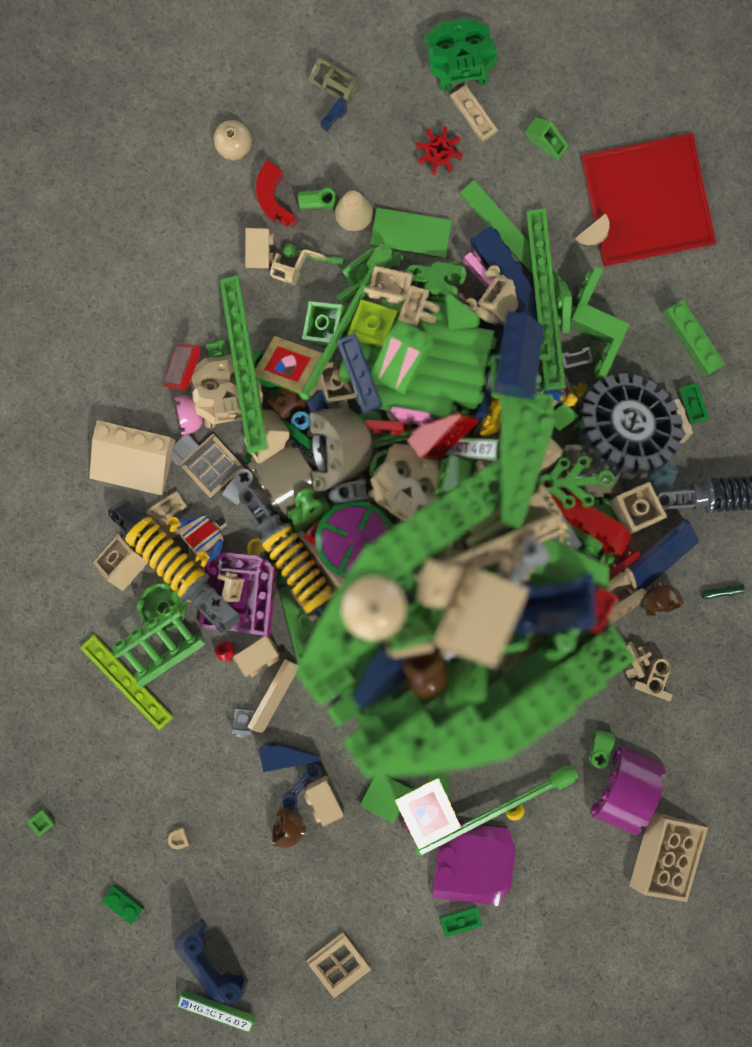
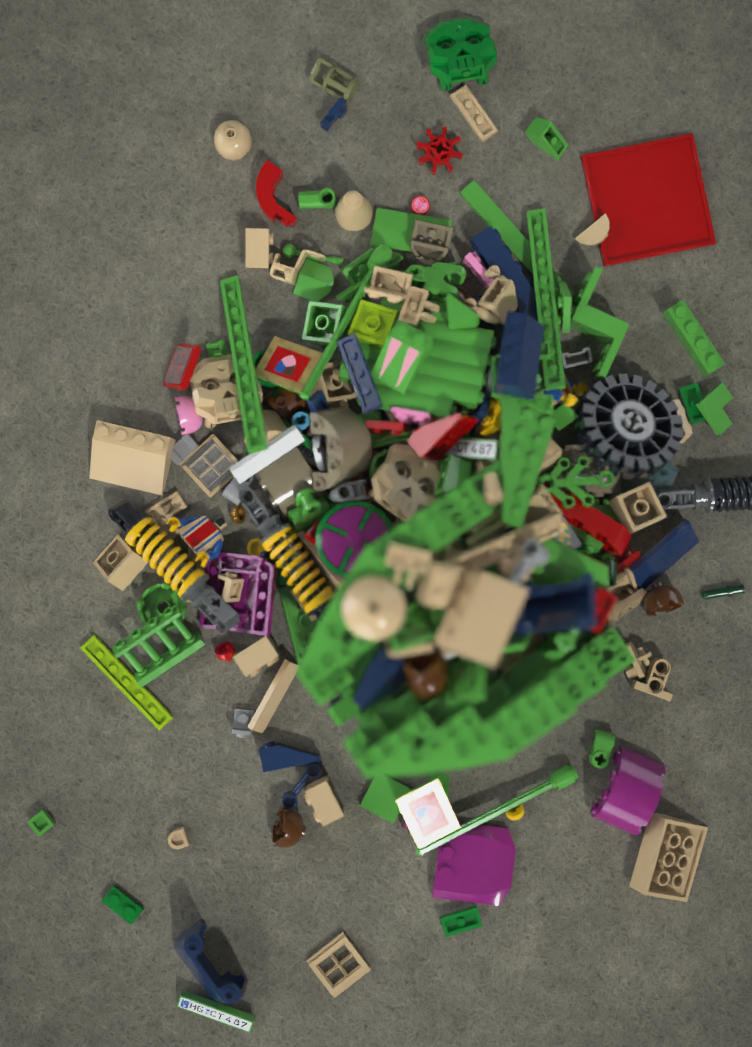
(235, 515): none -> pearl gold piece
(277, 447): none -> white tile
(314, 281): none -> bright green slope
(407, 559): none -> tan hinge
(420, 205): none -> tile
(430, 241): none -> dark tan slope
(492, 489): none -> tan cone
(613, 567): none -> dark green cone
(711, 408): none -> bright green tile

